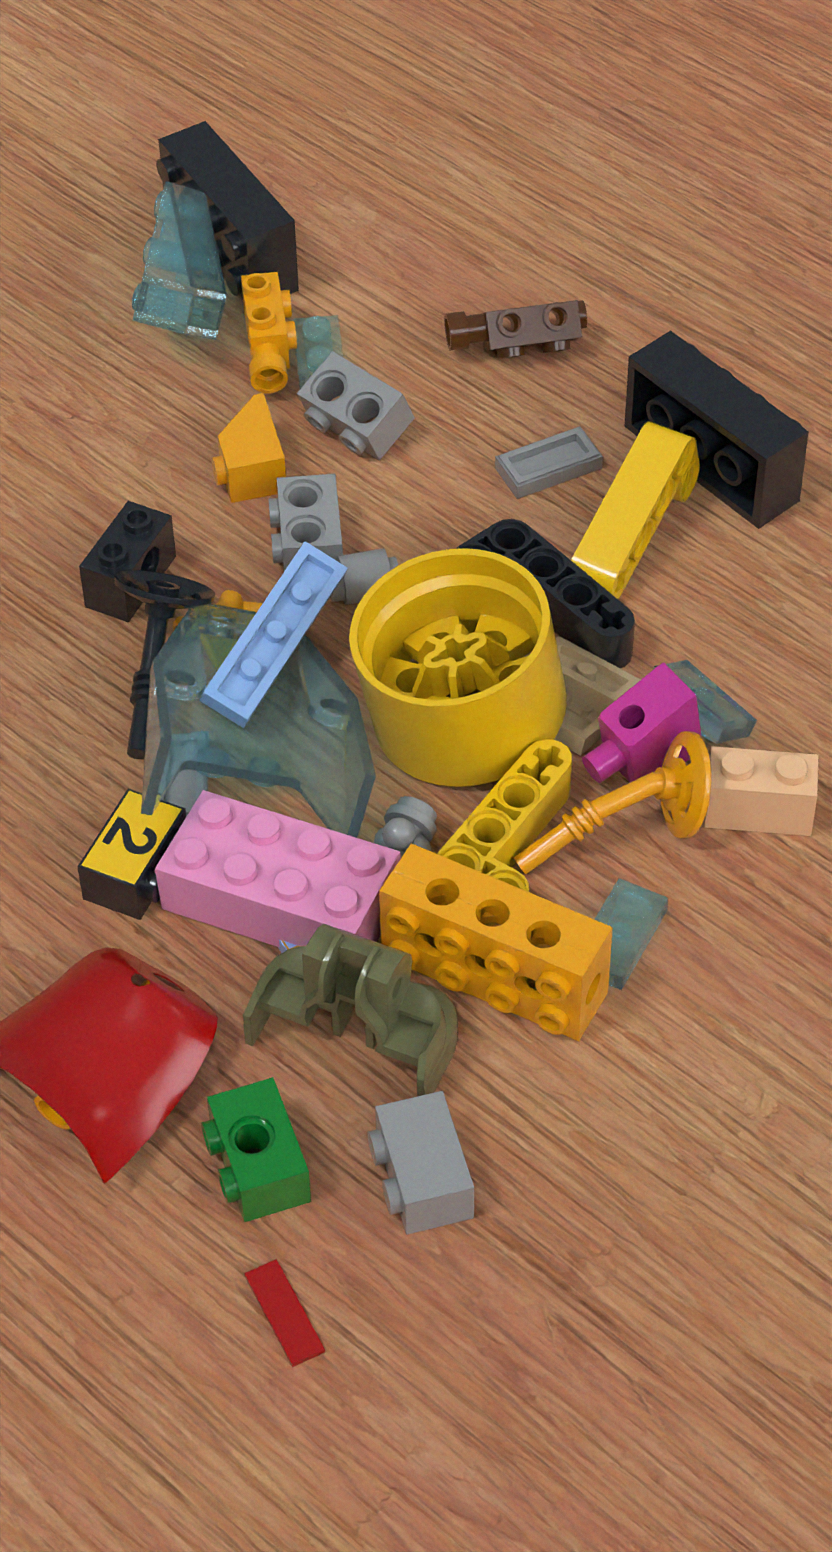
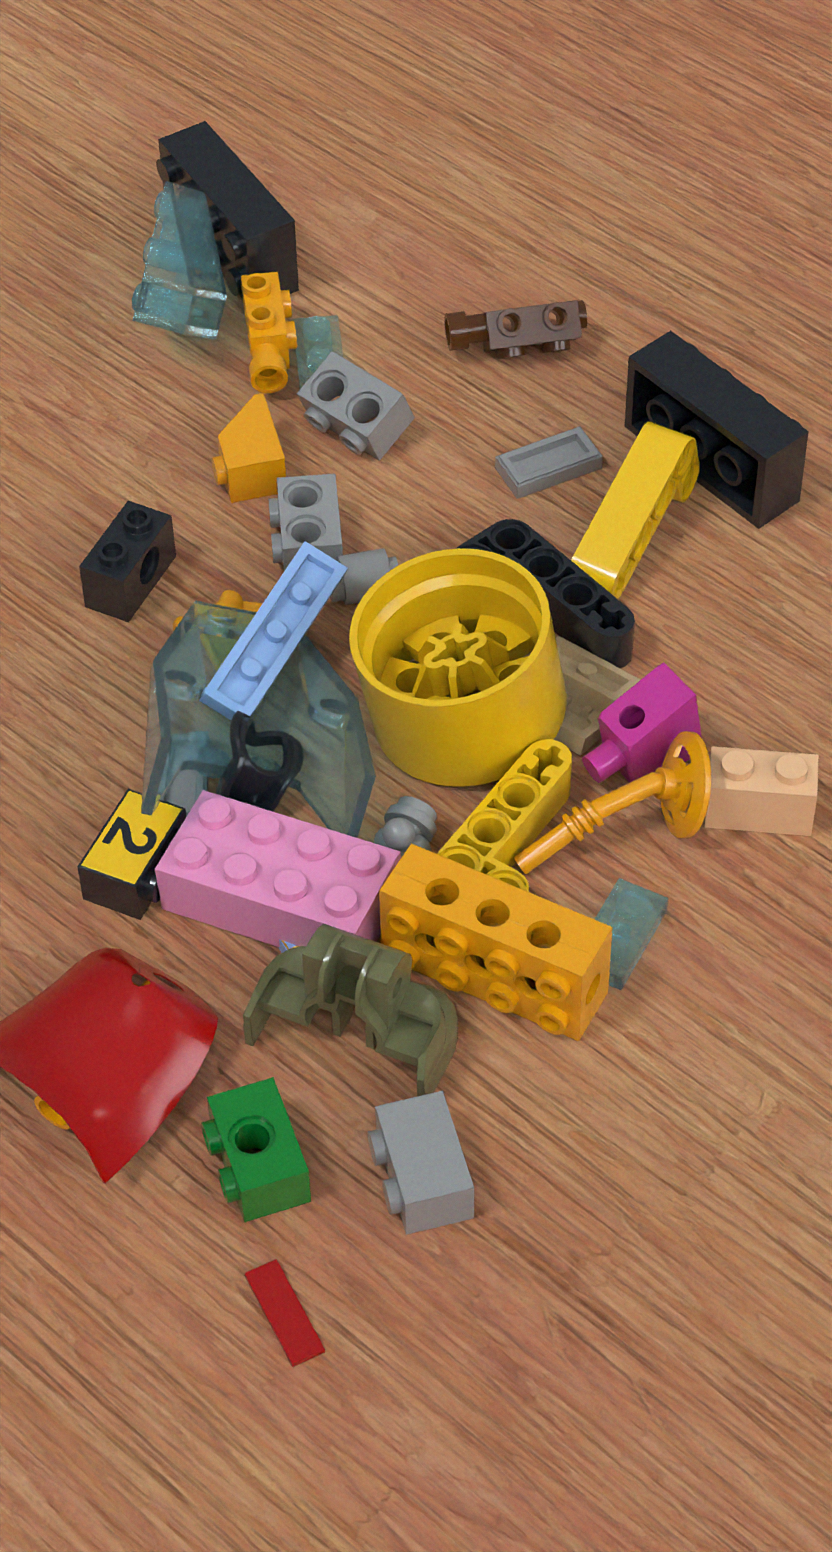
(162, 596): black dish -> none
(247, 781): none -> black piece
(719, 714): clear light blue plate -> none

